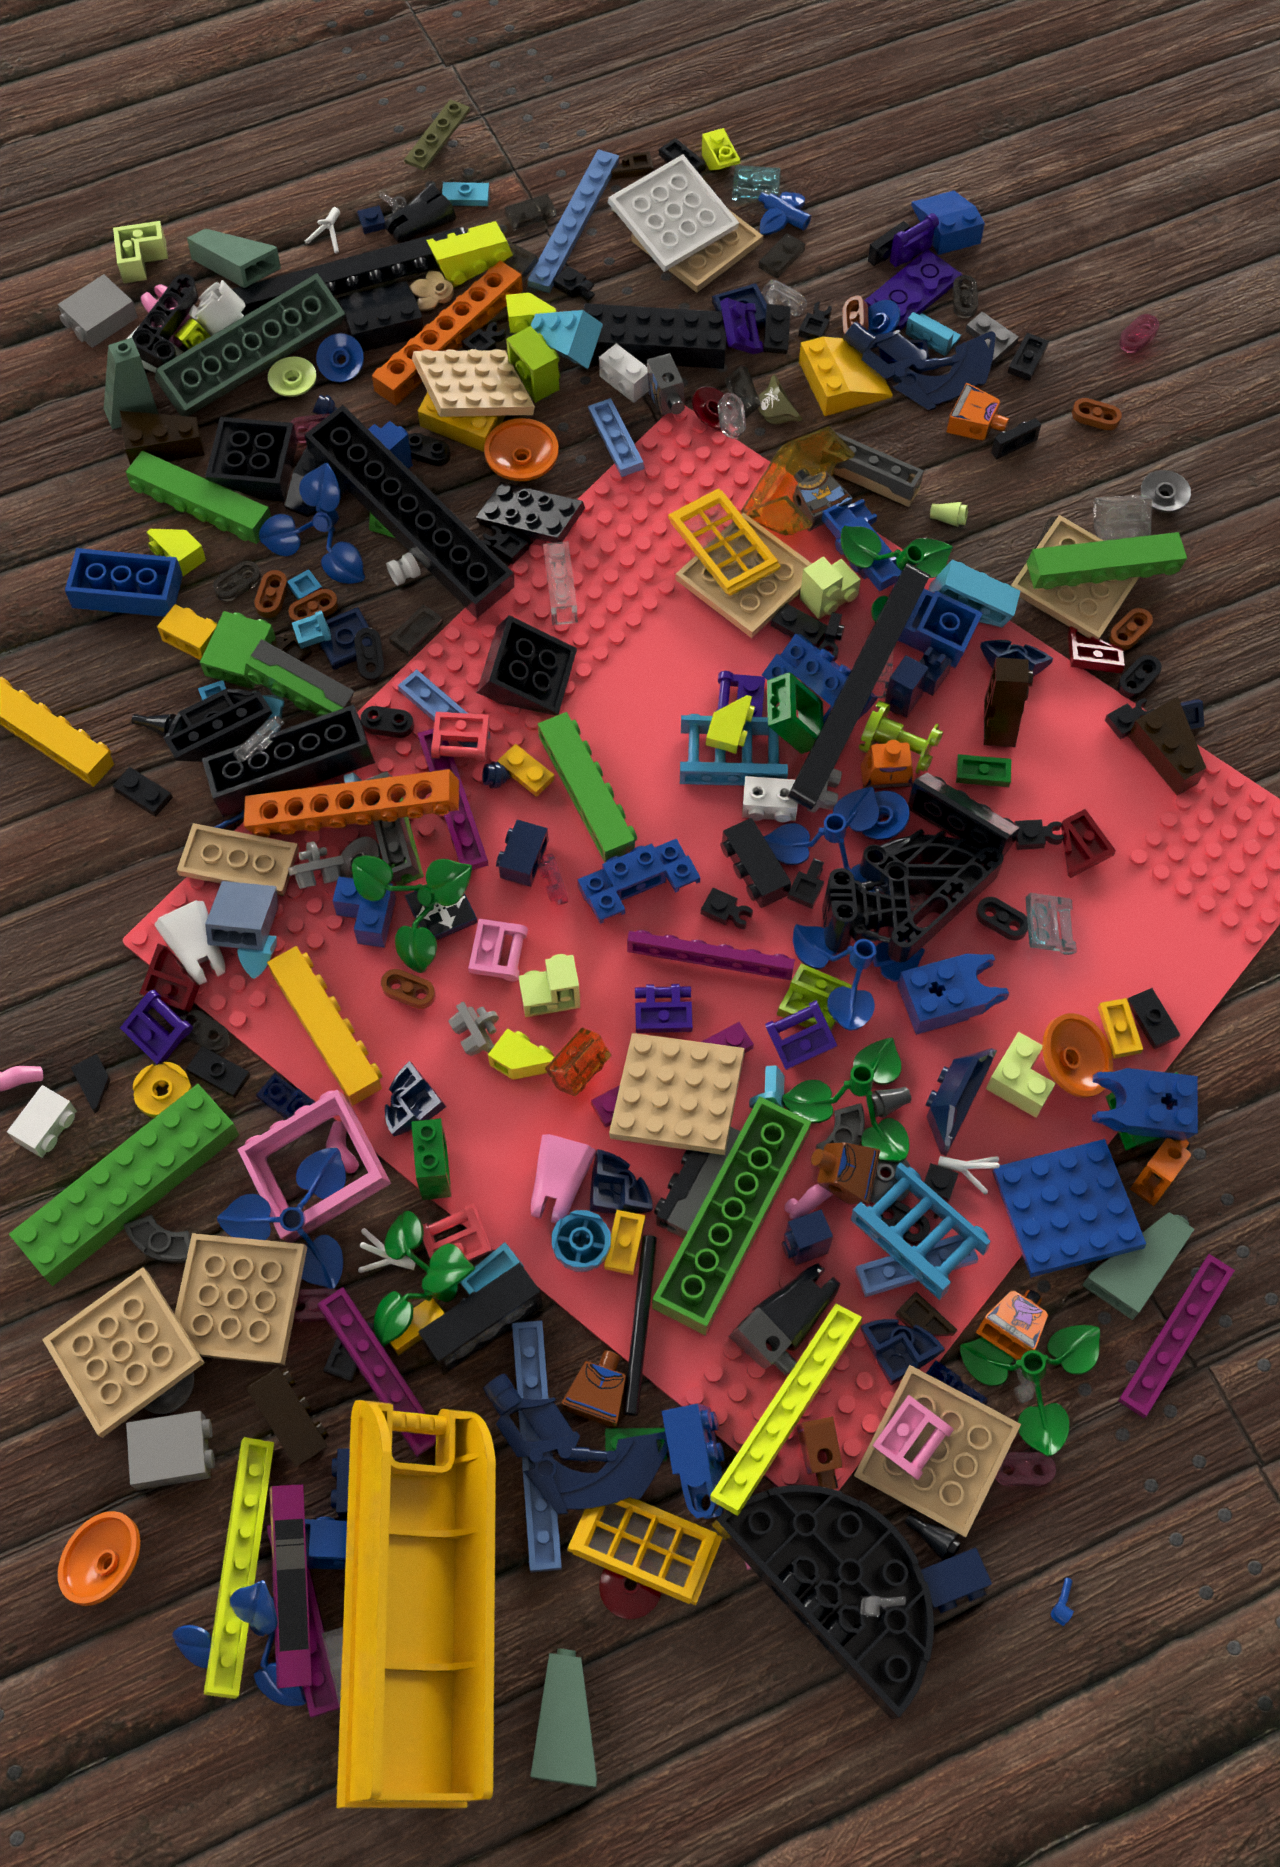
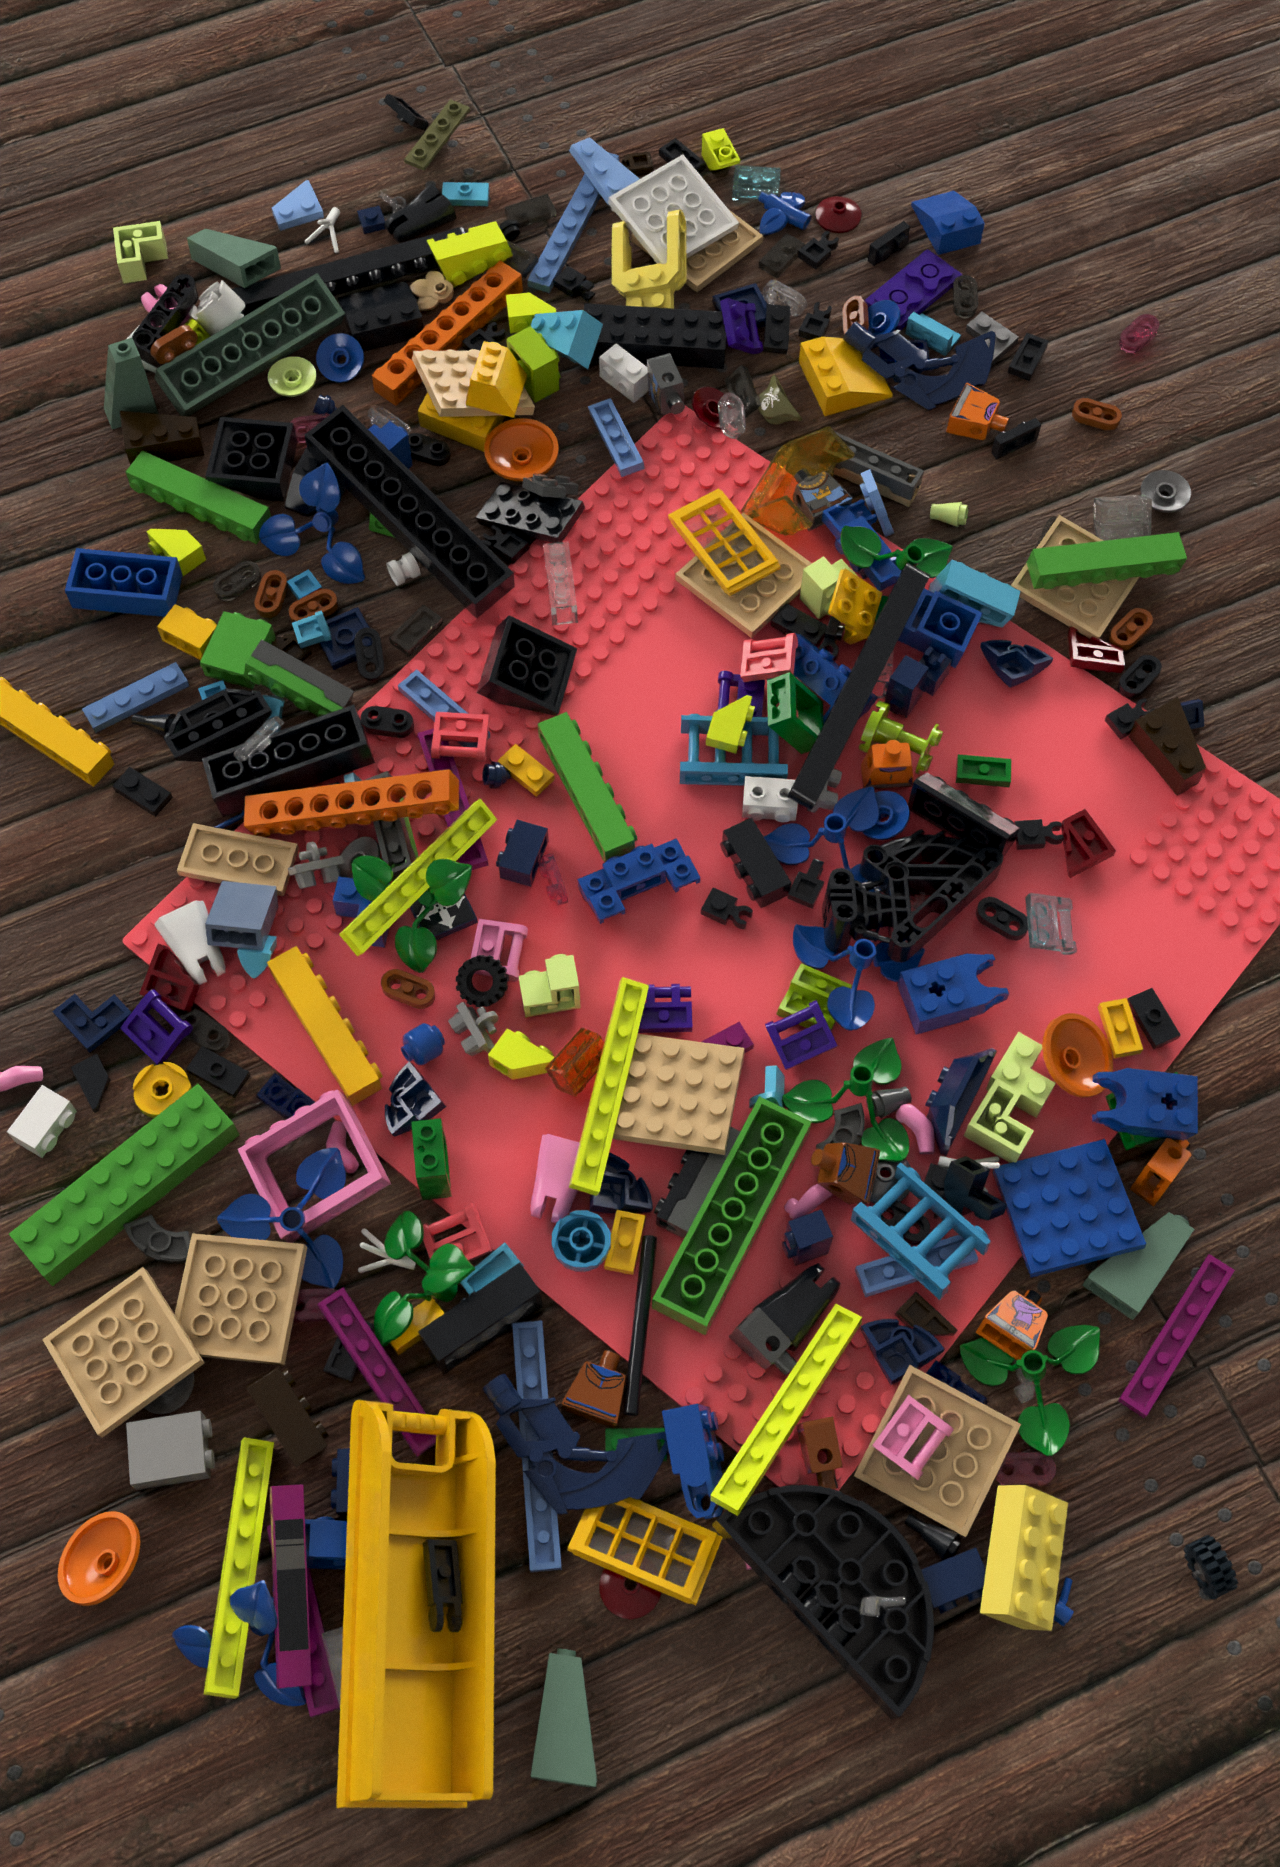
(92, 1027): none -> dark blue plate
(97, 311): light grey brick -> none
(135, 697): none -> medium blue plate
(173, 344): none -> dark orange plate
(297, 207): none -> light blue wing
(381, 416): none -> clear plate
(406, 112): none -> black plate
(412, 881): none -> neon yellow plate
(422, 1044): none -> blue head
(443, 1583): none -> black hinge
(467, 989): none -> black tyre
(496, 381): none -> yellow slope
(510, 229): none -> black plate
(548, 487): none -> dark grey plate
(602, 168): none -> light blue wing
(609, 1087): none -> neon yellow plate
(654, 283): none -> light yellow plate
(704, 954): magenta plate -> none
(768, 663): none -> coral plate
(816, 251): none -> black plate
(838, 214): none -> dark red dish
(854, 605): none -> yellow bracket
(874, 502): none -> light blue wing
(913, 241): dark purple plate -> none
(919, 1125): none -> bright pink arm
(965, 1190): none -> black brick
(995, 1128): none -> yellowish green brick
(1006, 700): dark brown wedge -> none
(1024, 1557): none -> light yellow brick
(1210, 1567): none -> black wheel

